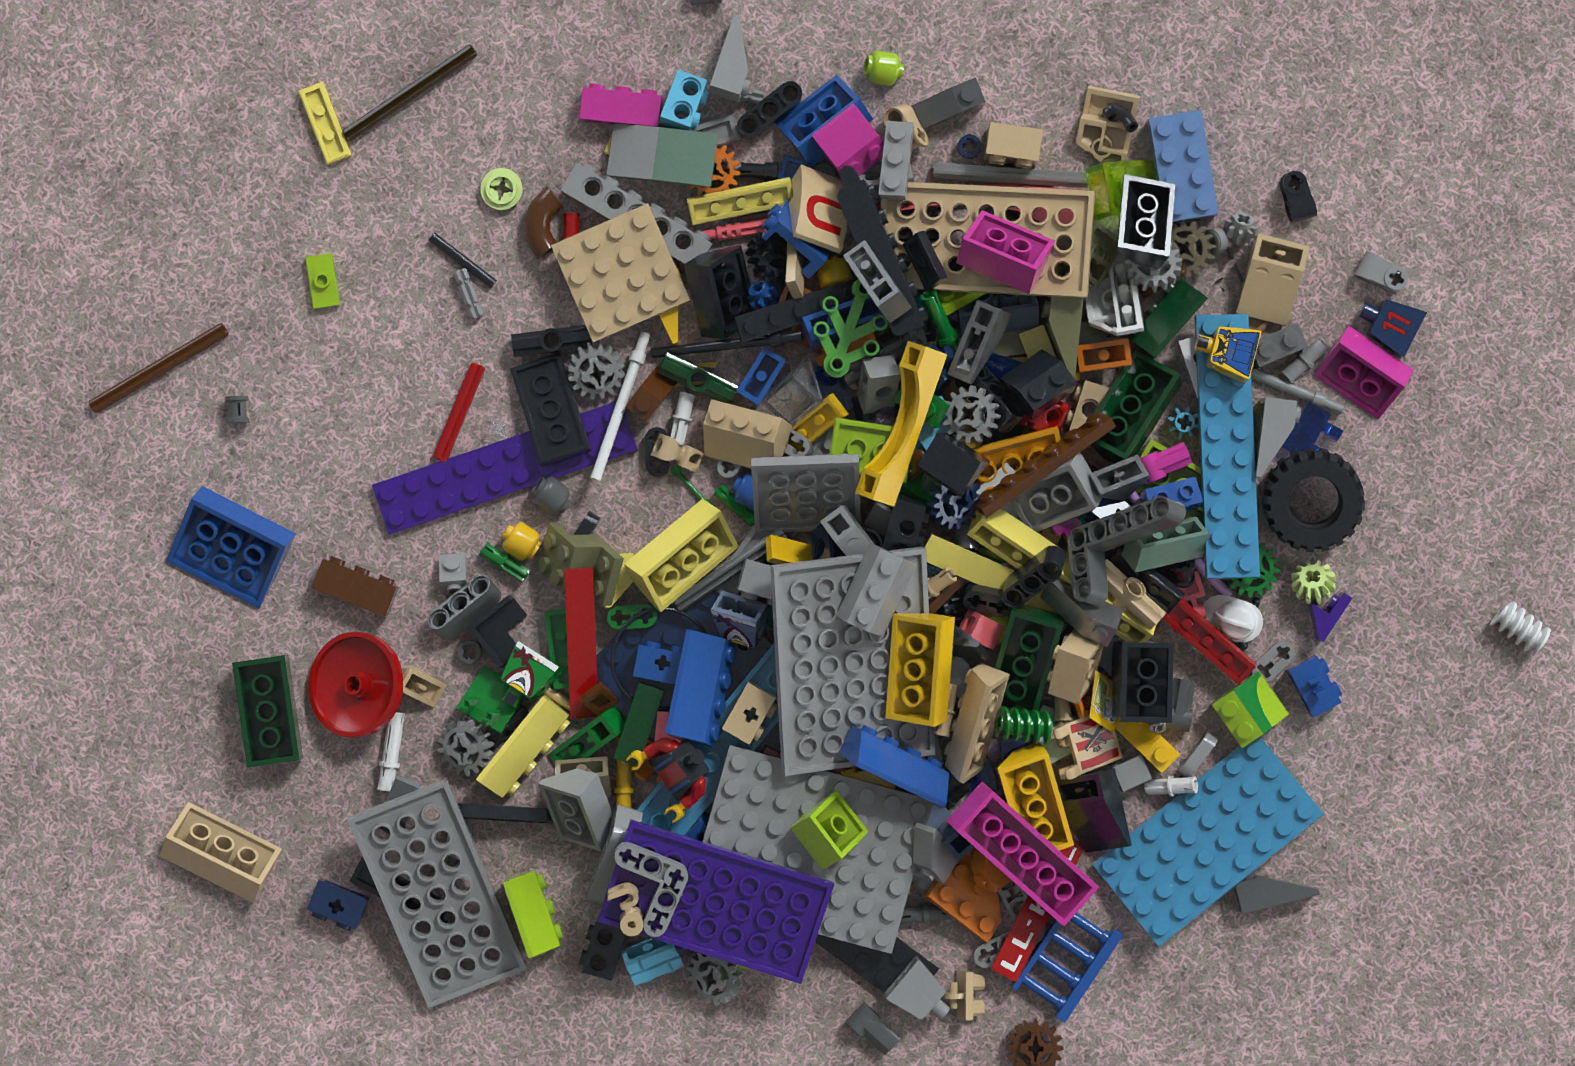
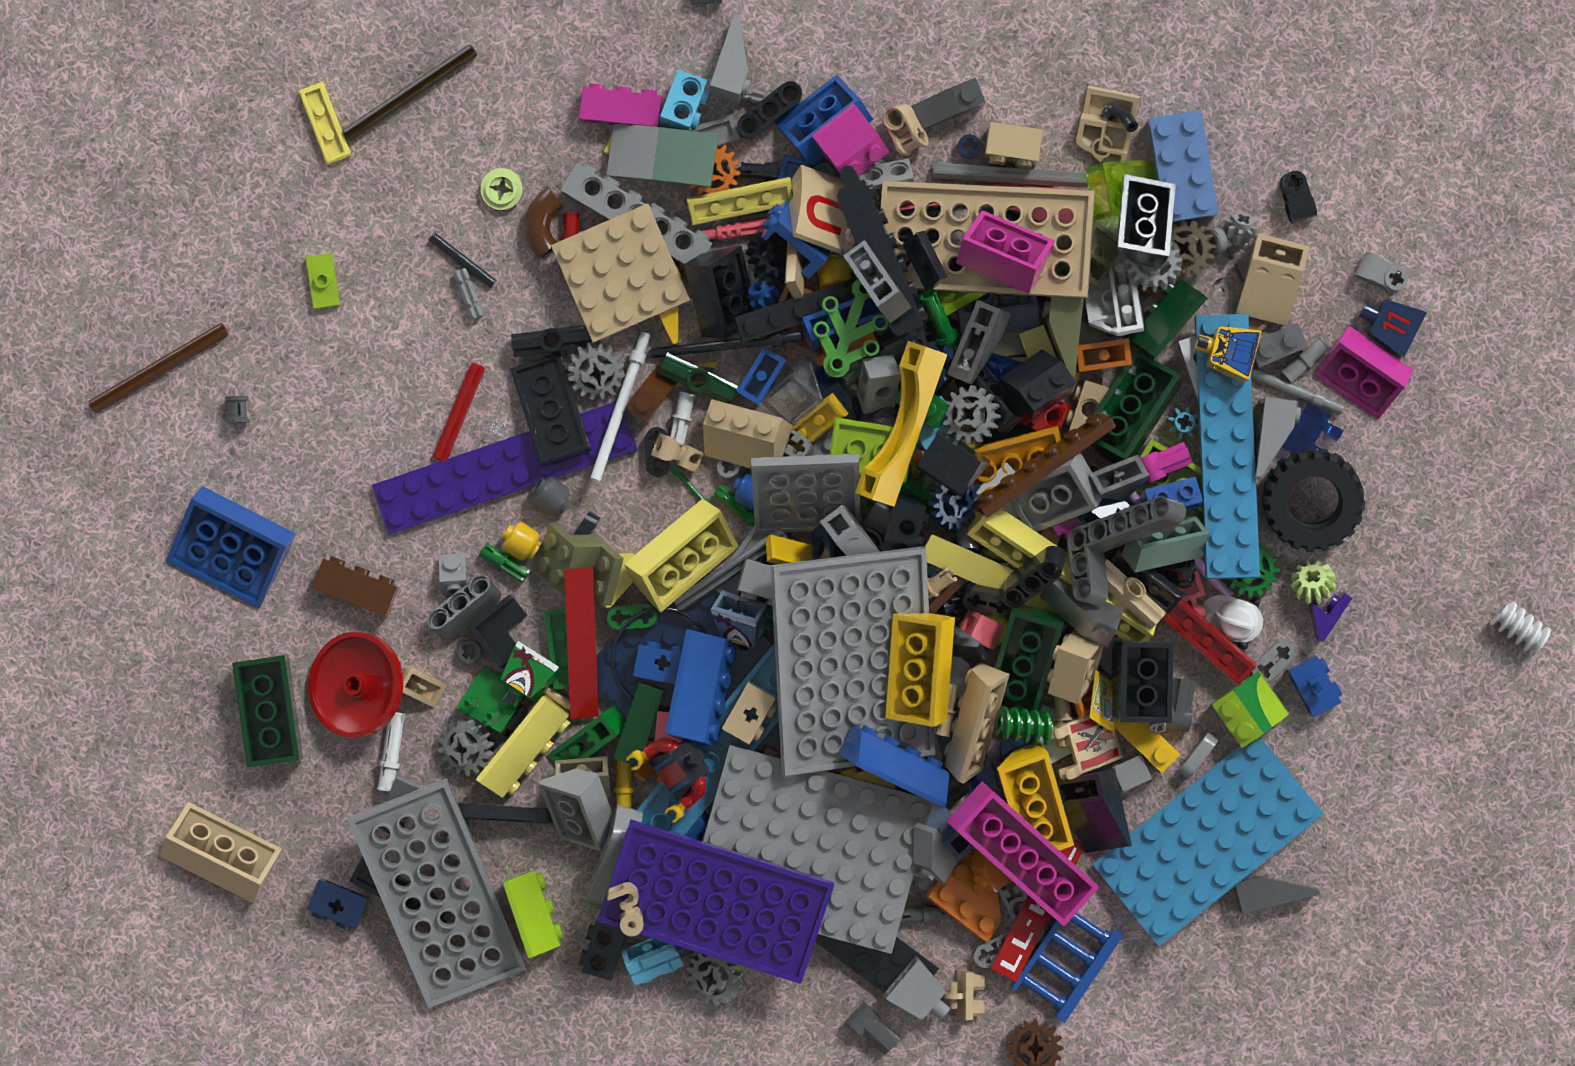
(599, 698): reddish brown plate -> none
(662, 876): light grey beam -> none
(829, 830): lime slope -> none
(876, 590): light grey slope -> none
(883, 68): lime head -> none
(896, 160): light grey plate -> none
(1171, 786): white axle -> none

